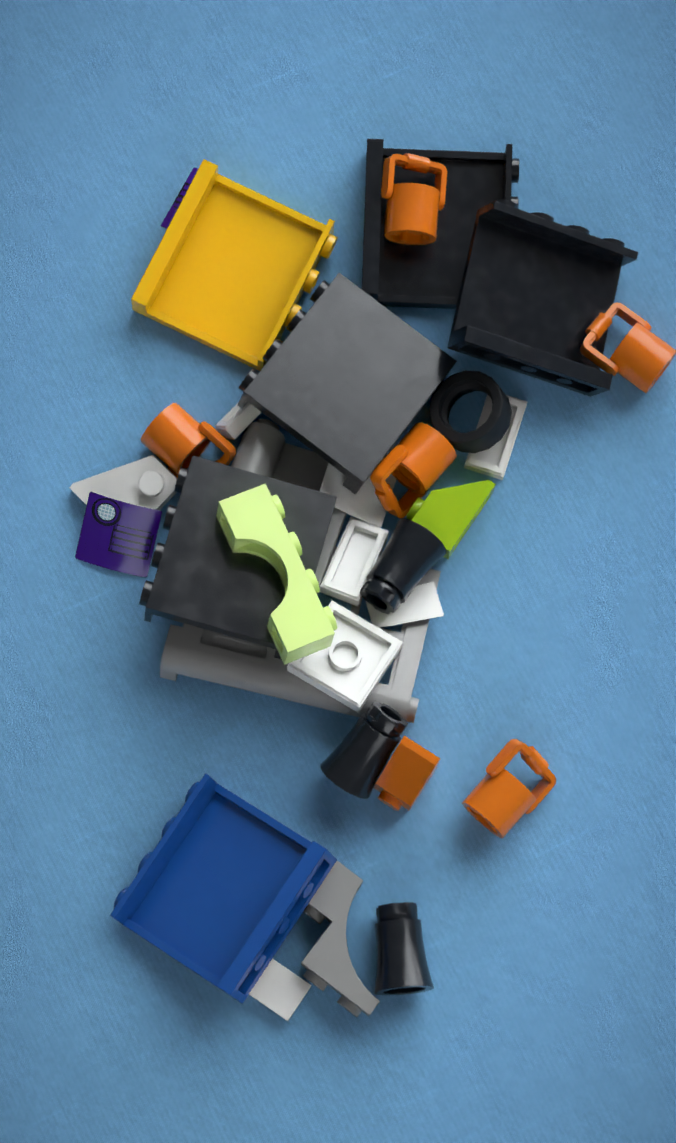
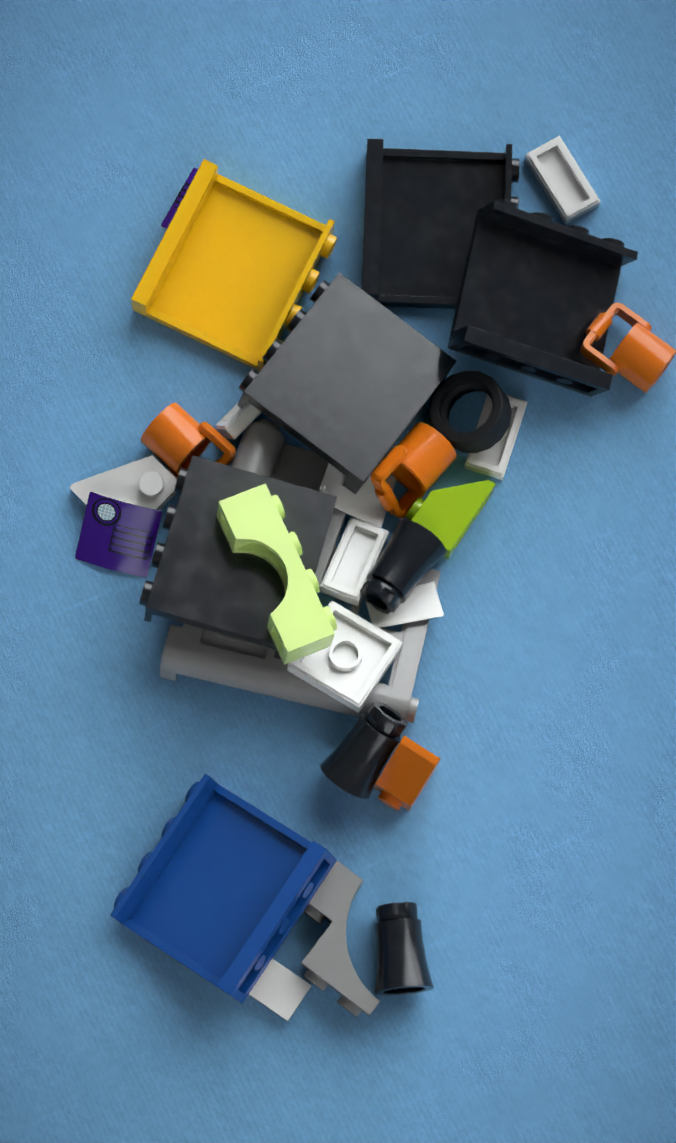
(412, 207): orange piece -> none
(501, 797): orange piece -> none
(562, 180): none -> white tile

